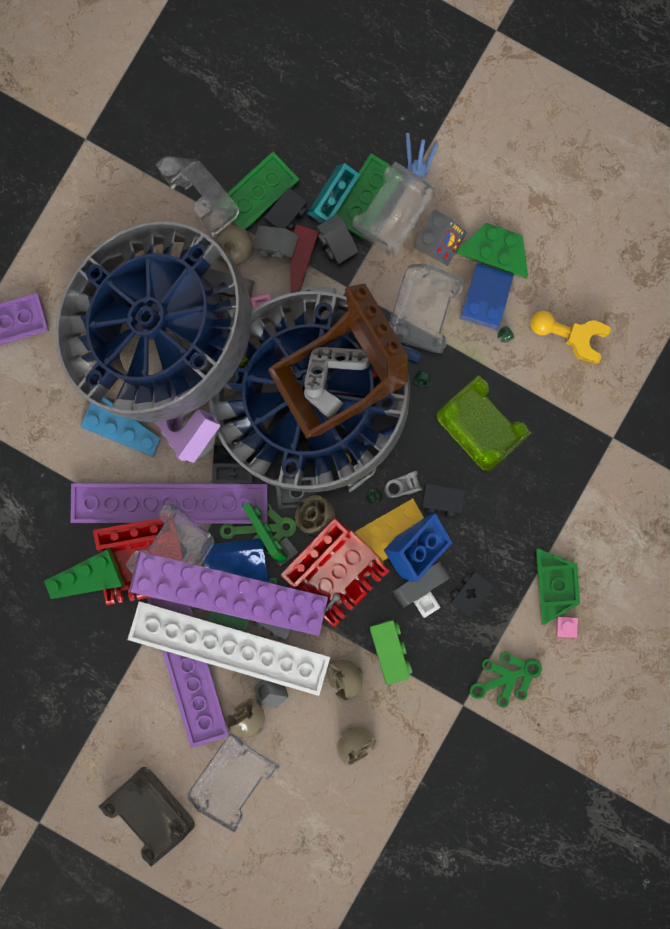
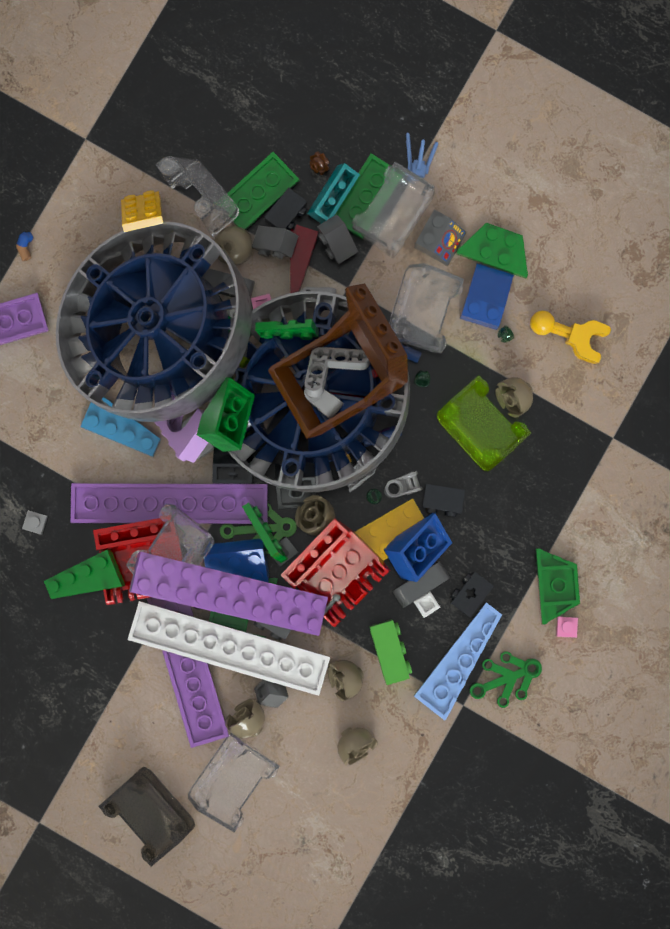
(22, 243): none -> arm
(34, 522): none -> light grey plate
(141, 211): none -> yellow plate
(227, 416): none -> green slope
(291, 329): none -> green wing
(319, 163): none -> reddish brown plant
(450, 675): none -> light blue wing
(515, 395): none -> dark tan cylinder

